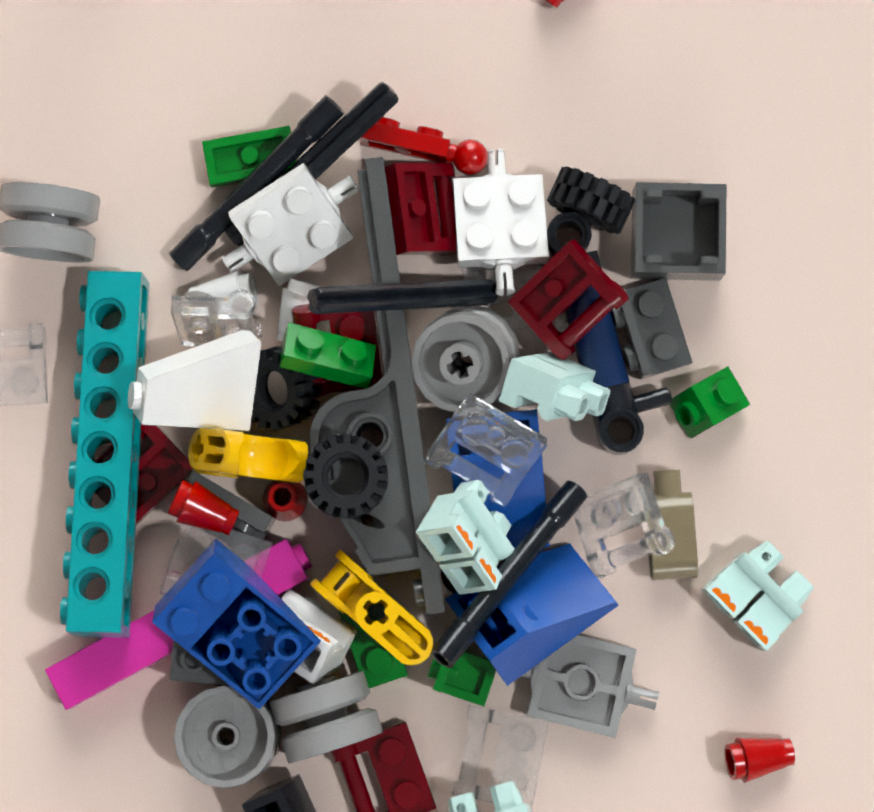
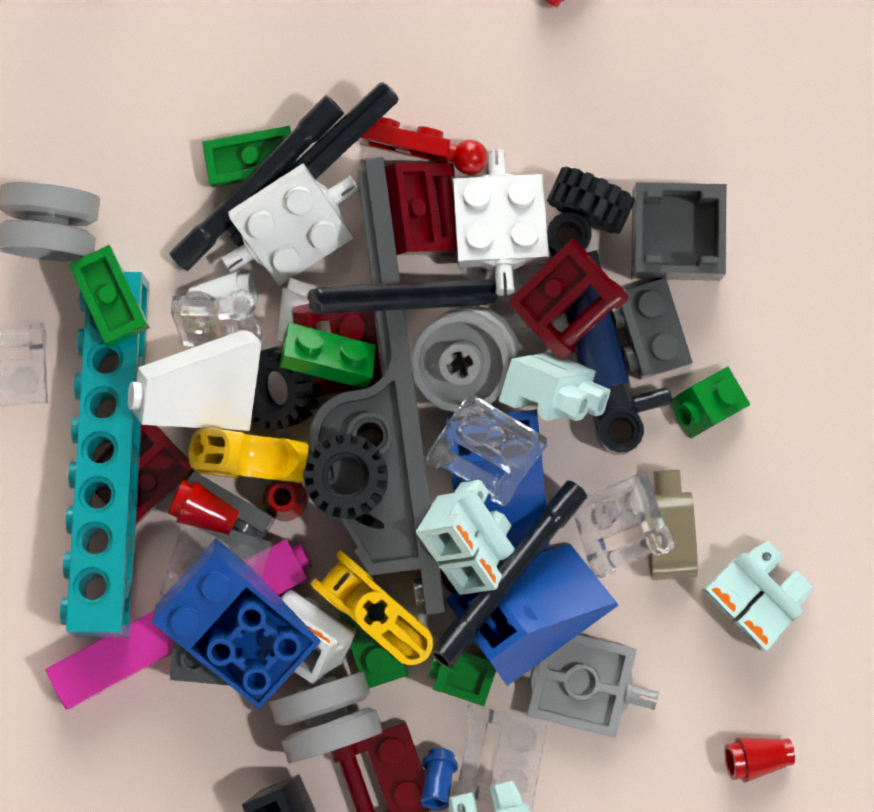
(109, 296): none -> green plate
(212, 758): light grey wheel -> none
(439, 767): none -> blue pin

